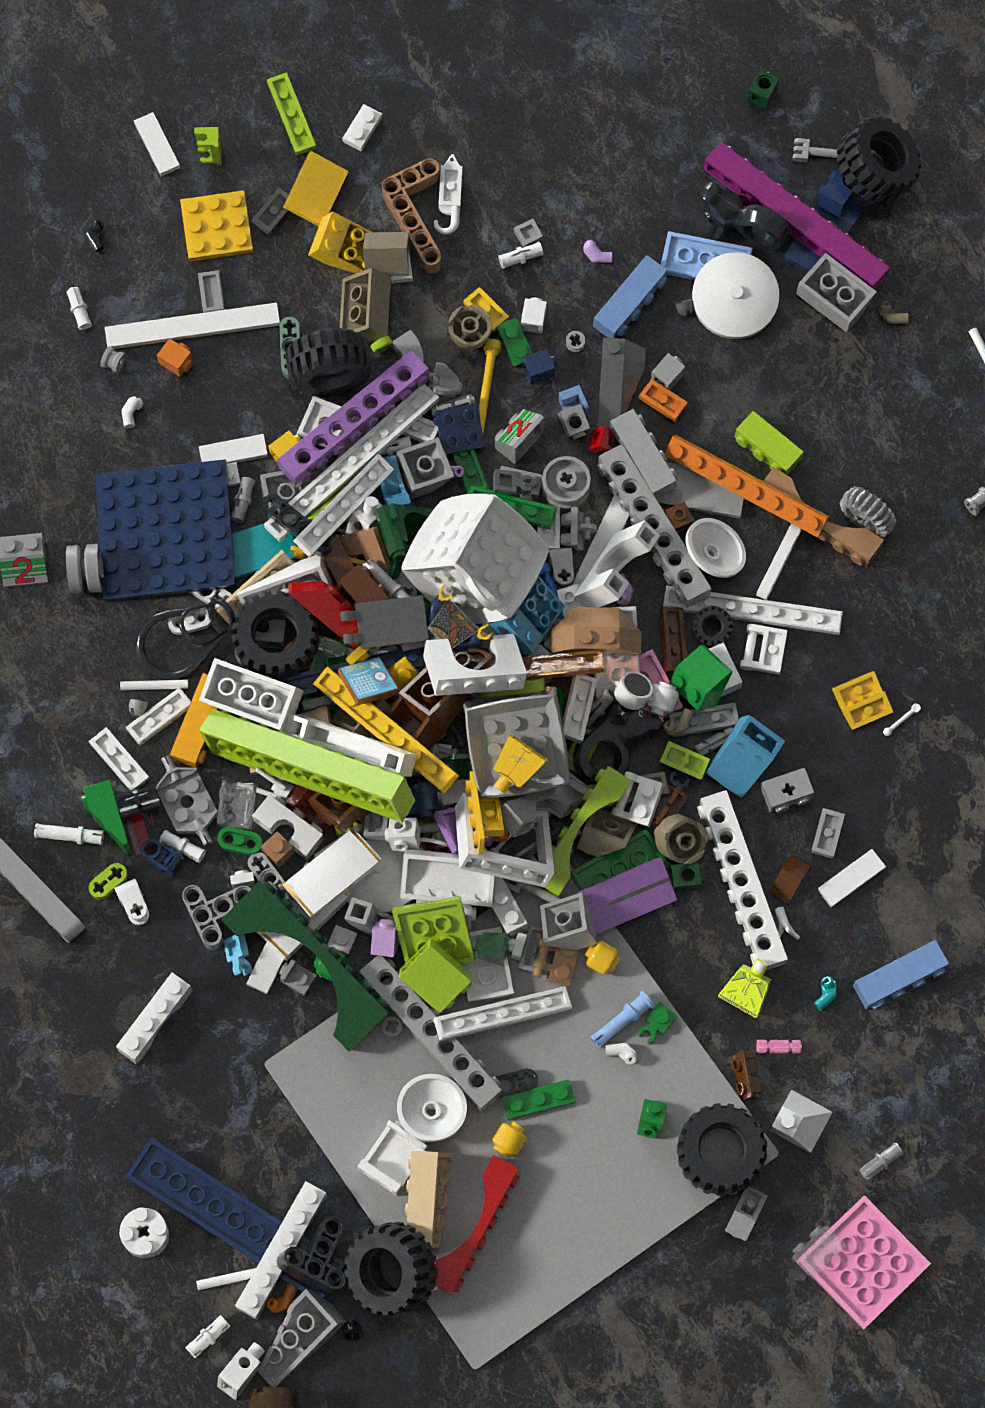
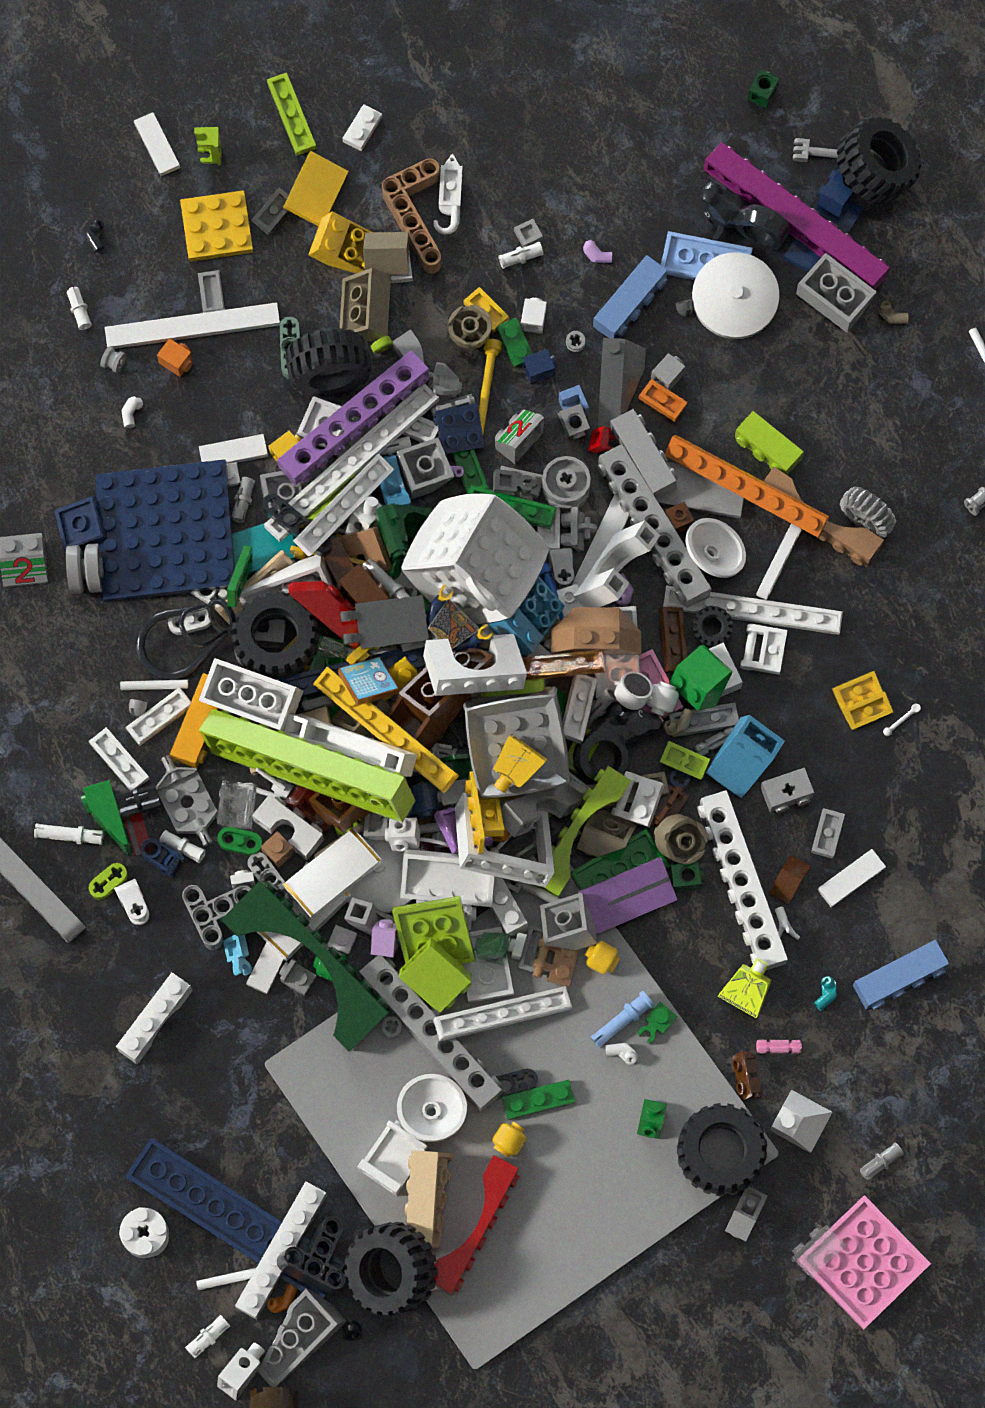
(80, 523): none -> dark blue tile
(240, 576): none -> green tile

